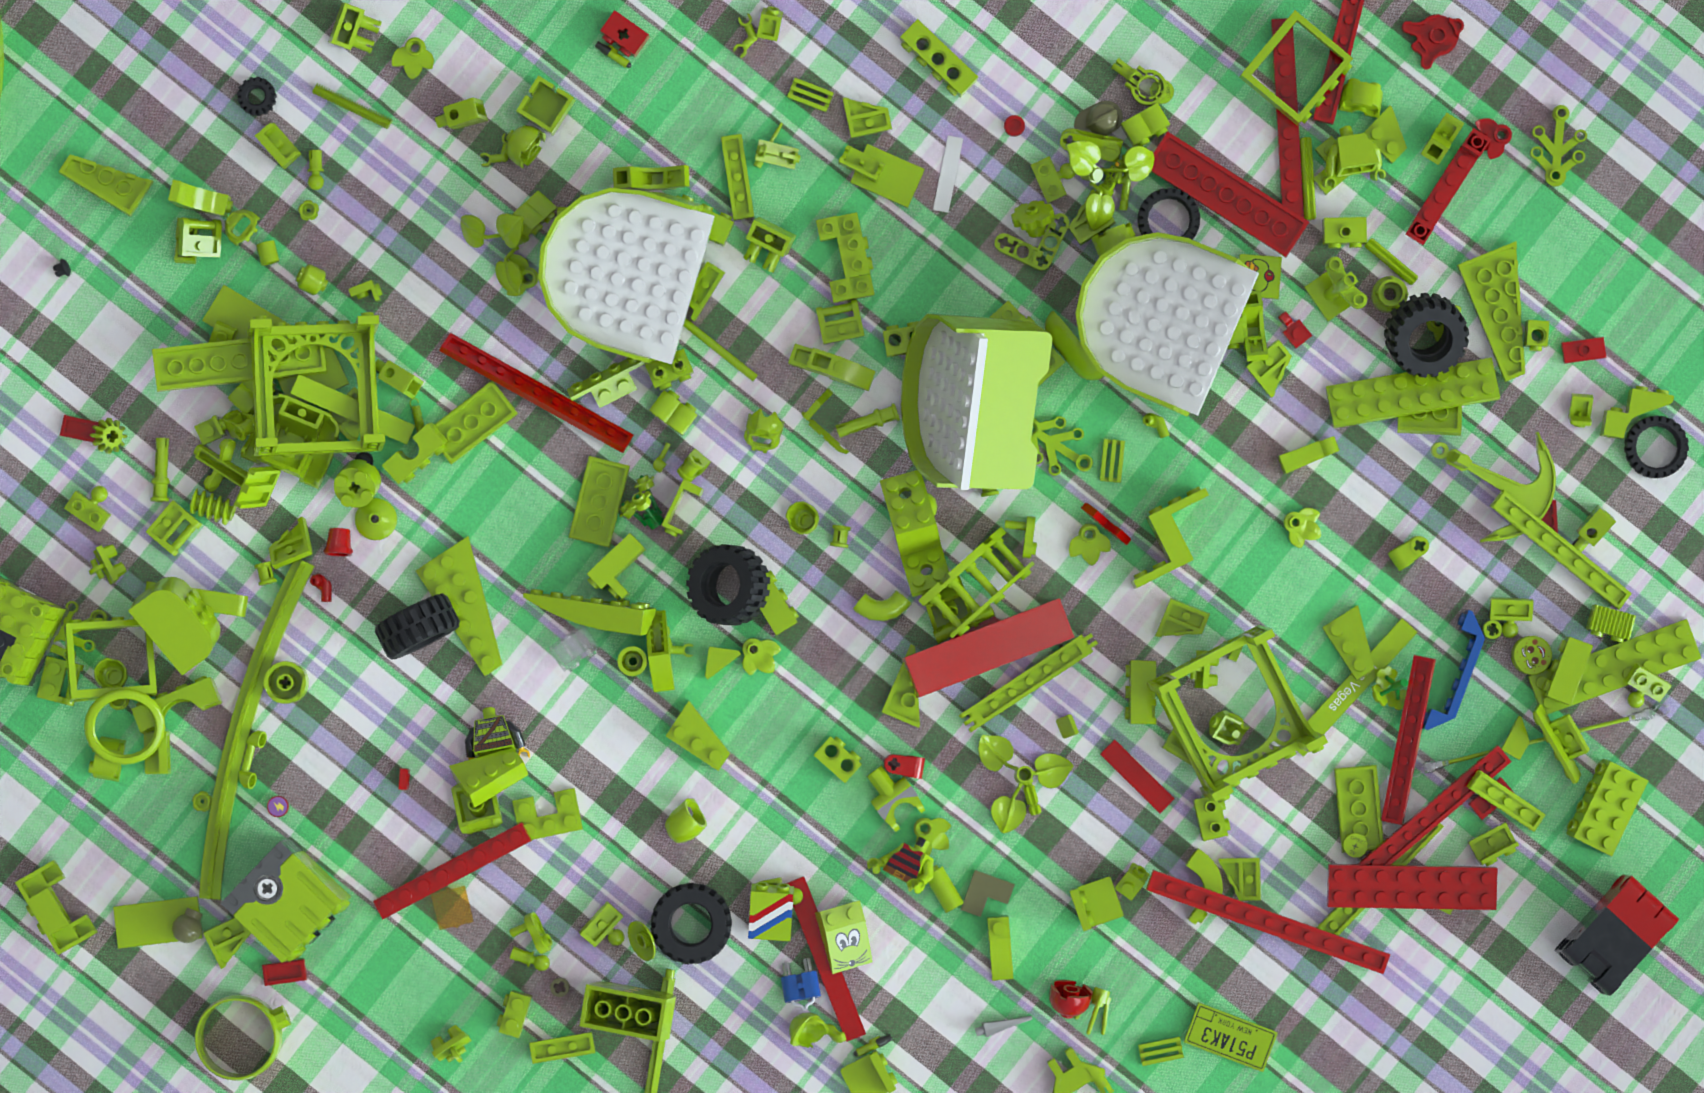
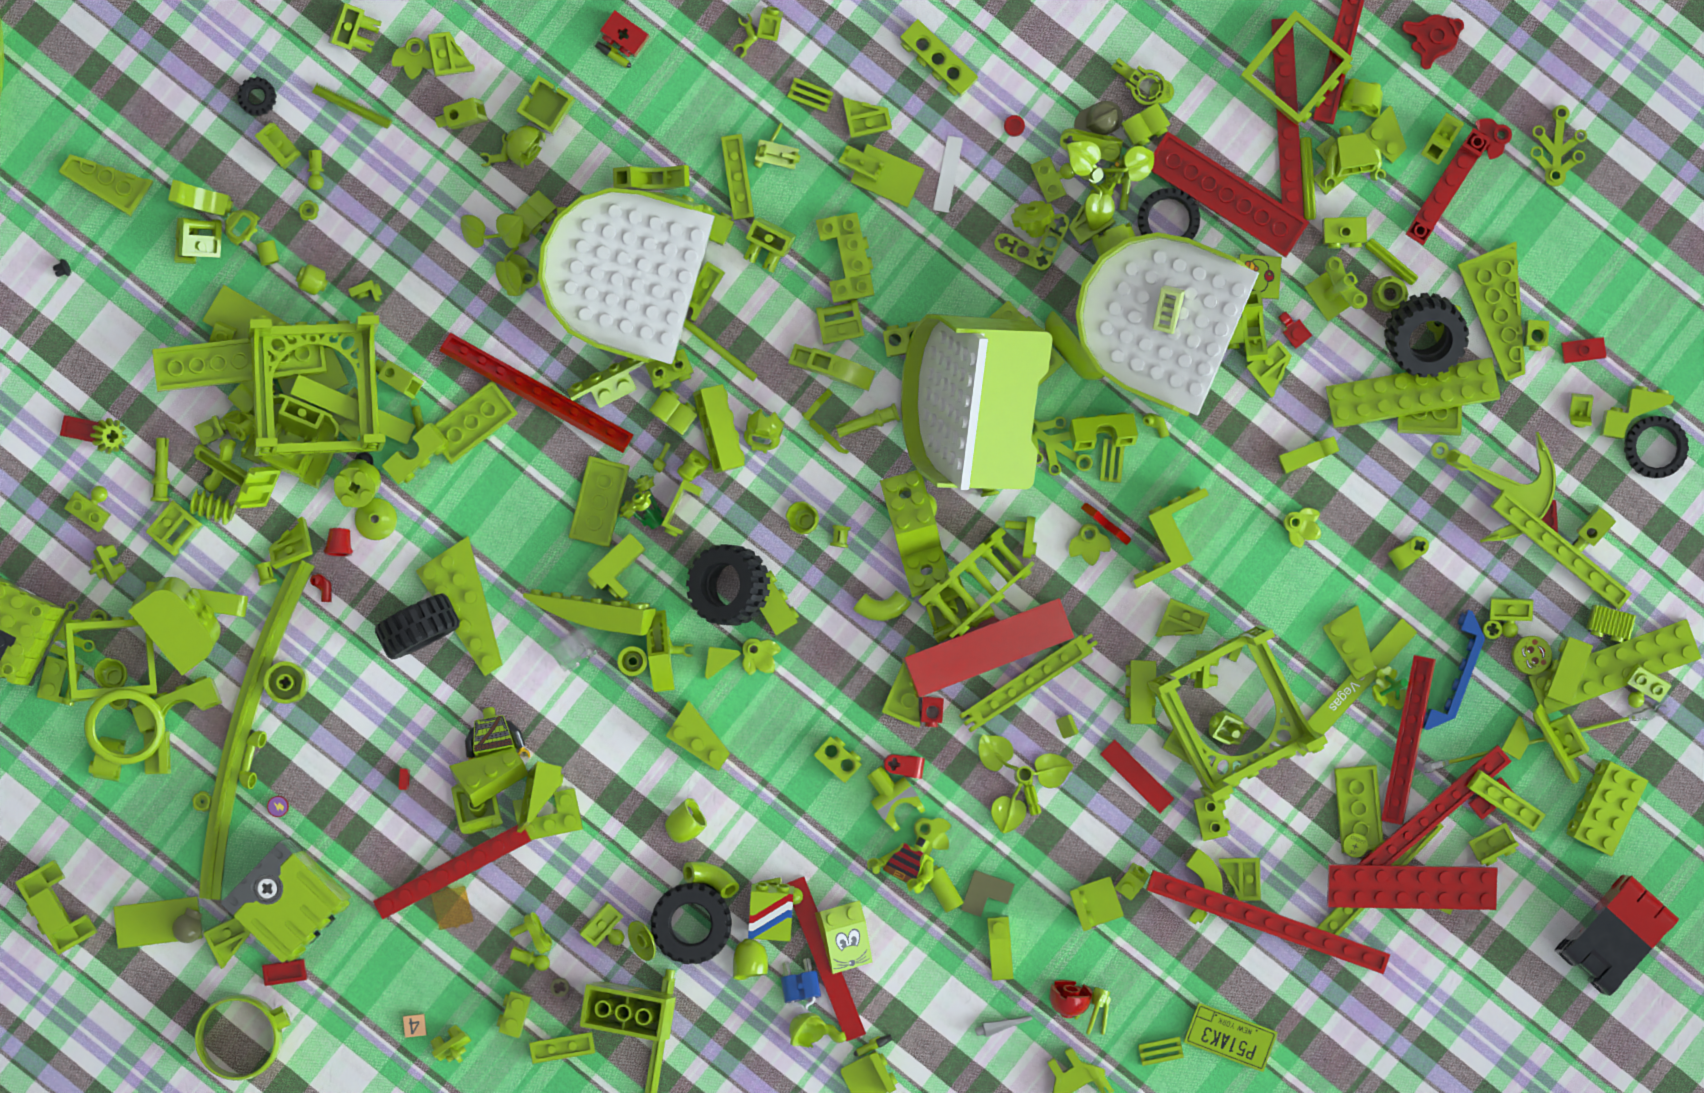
(414, 1025): none -> light nougat tile
(447, 55): none -> lime wing
(539, 787): none -> lime slope
(711, 875): none -> lime cylinder
(719, 428): none -> lime brick
(749, 960): none -> lime piece
(932, 701): none -> red brick
(1119, 426): none -> lime arch
(1179, 293): none -> yellowish green slope

